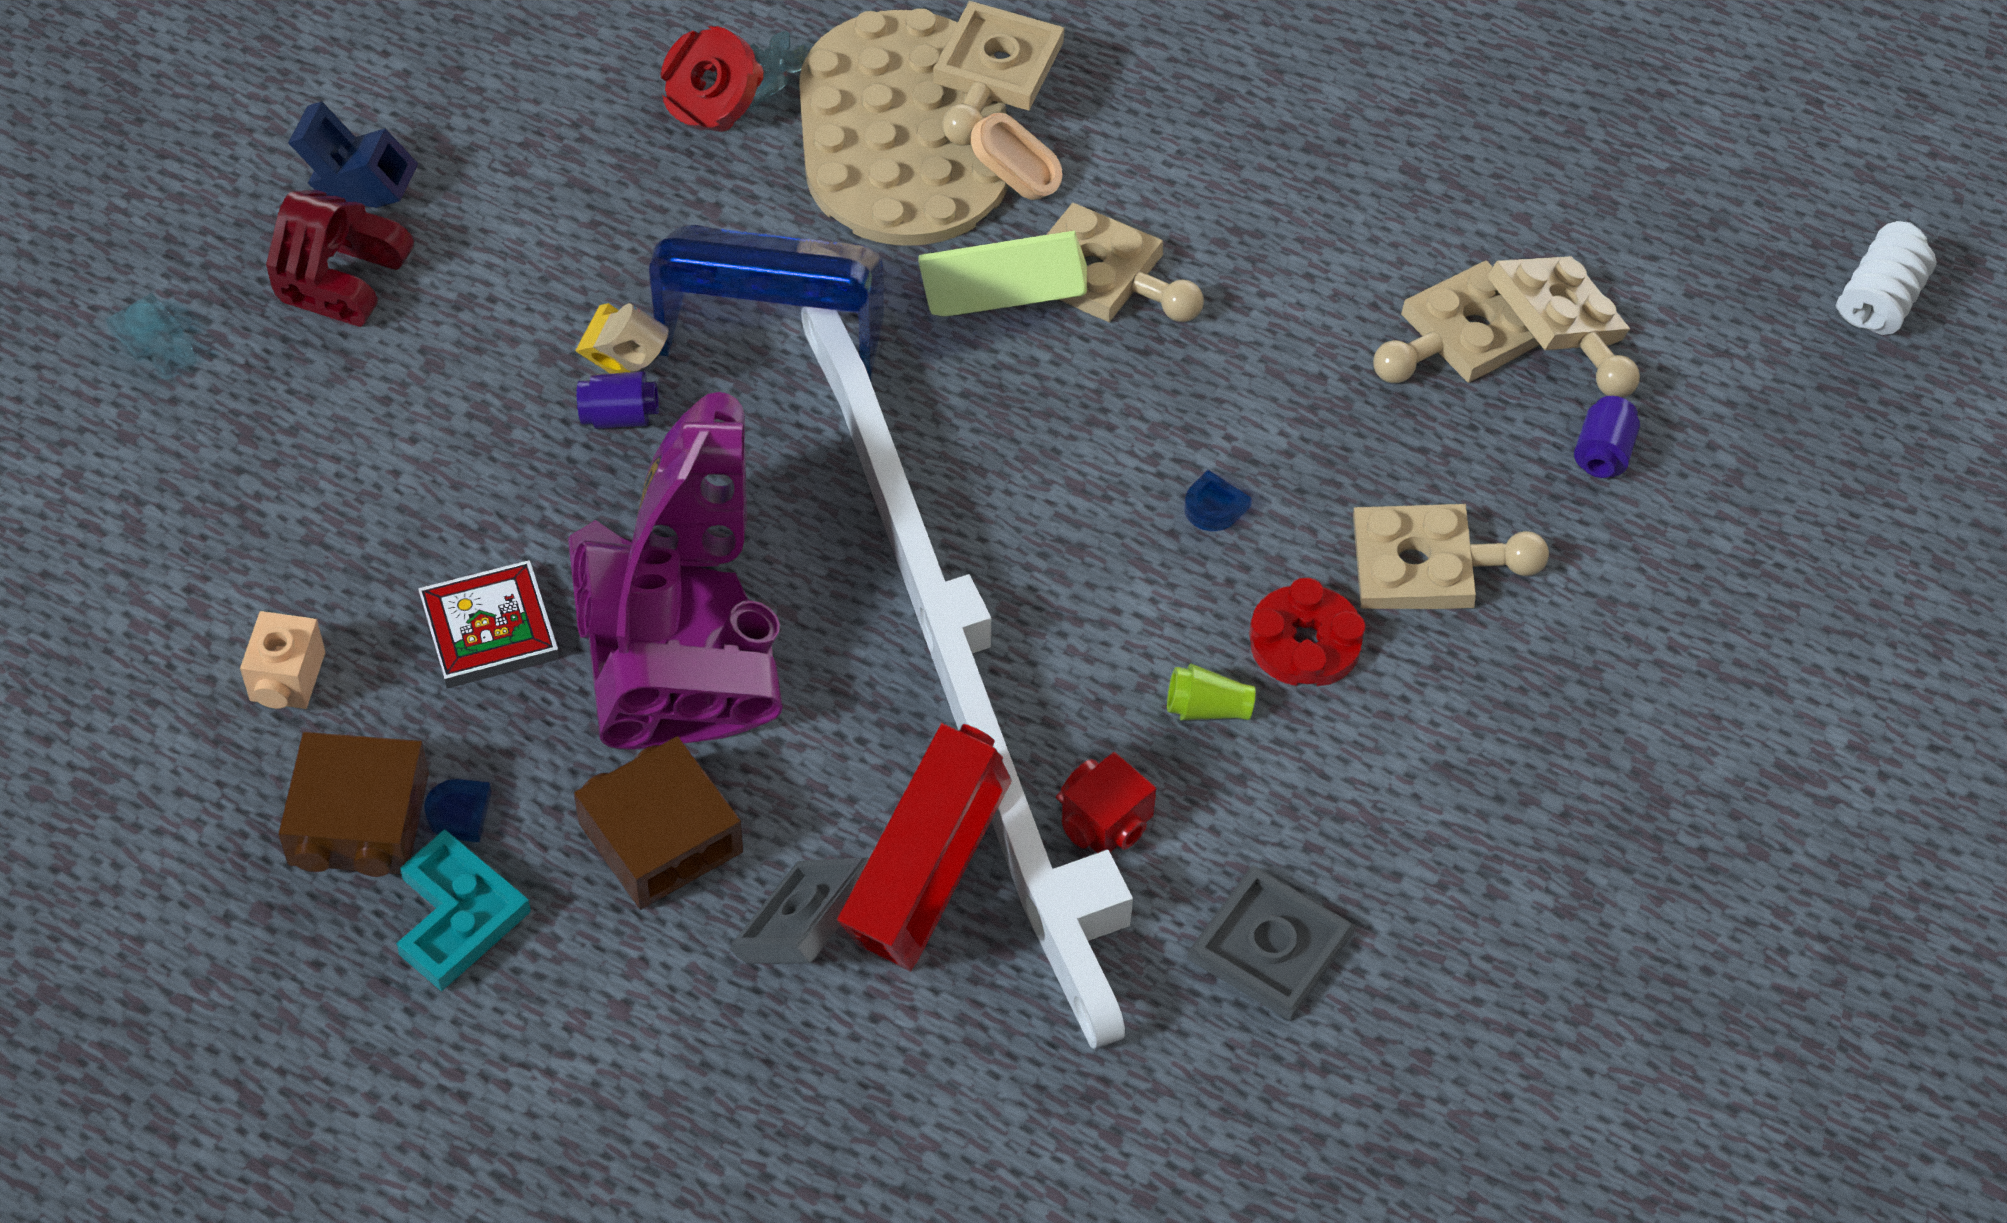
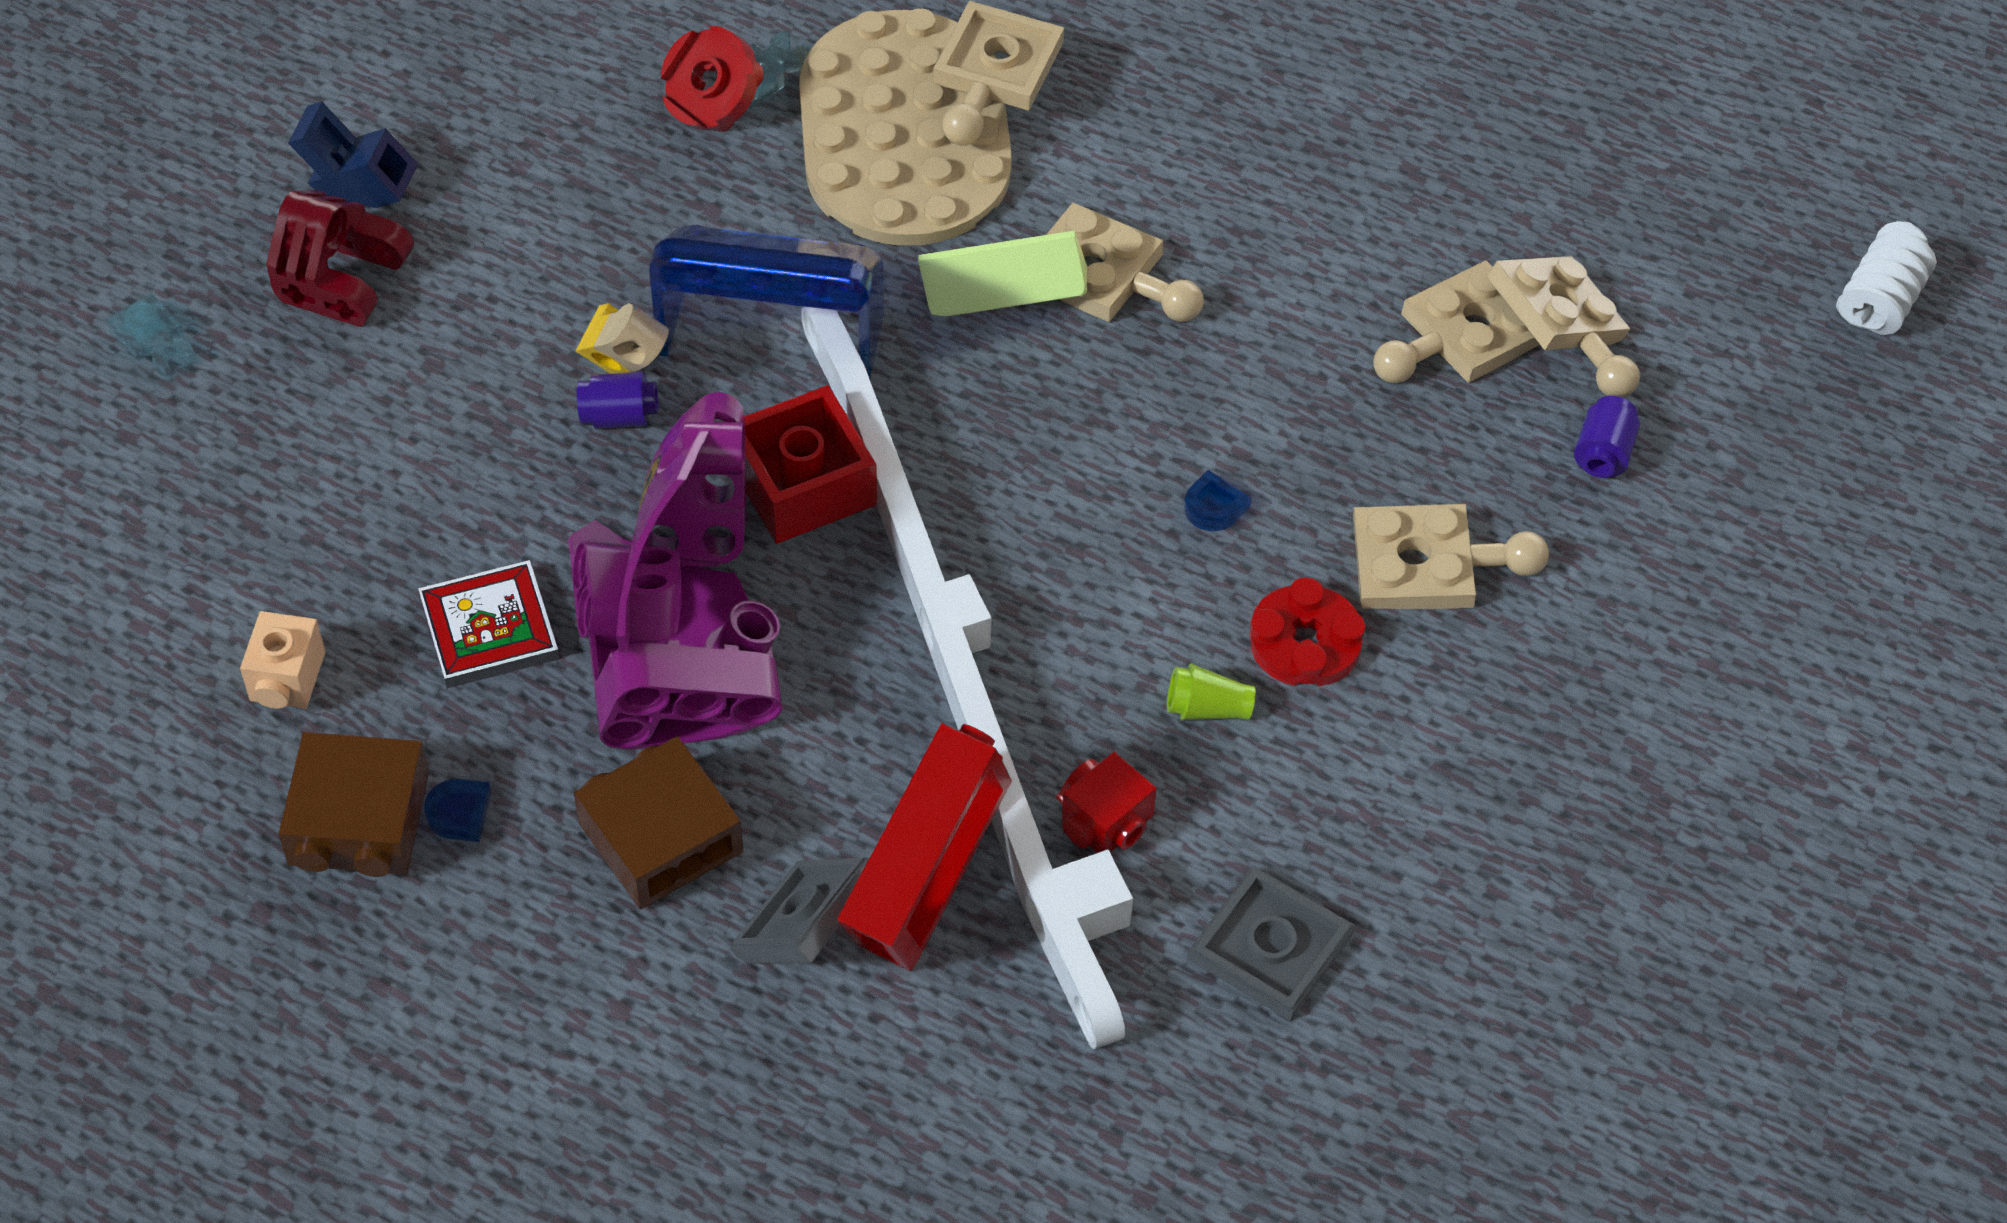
(470, 914): teal plate -> none
(806, 465): none -> red brick
(1016, 156): light nougat tile -> none

